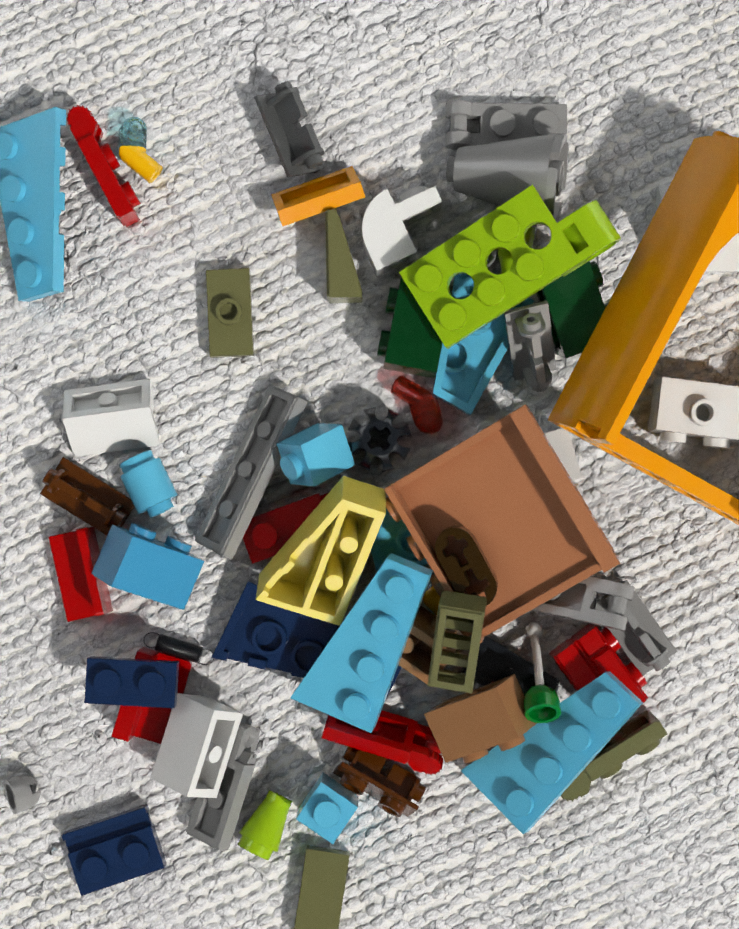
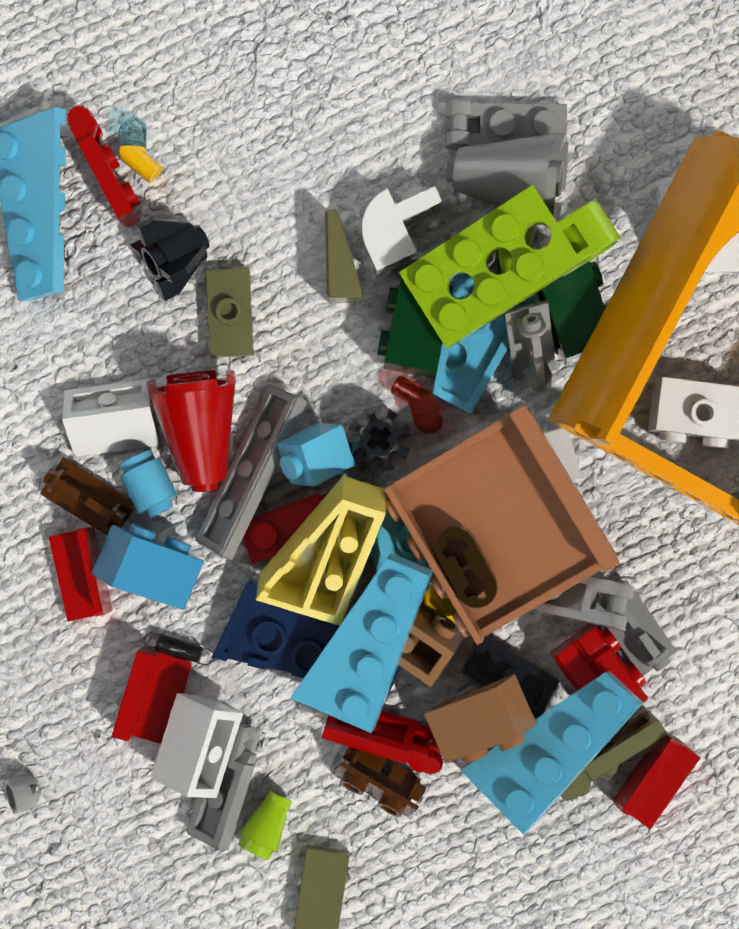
(114, 849): dark blue plate -> none
(131, 682): dark blue plate -> none
(171, 252): none -> black brick
(197, 423): none -> red cone
(295, 145): dark grey hinge -> none
(318, 195): light orange tile -> none
(327, 808): medium azure brick -> none
(460, 613): olive slope -> none
(540, 701): green hinge -> none
(655, 781): none -> red panel

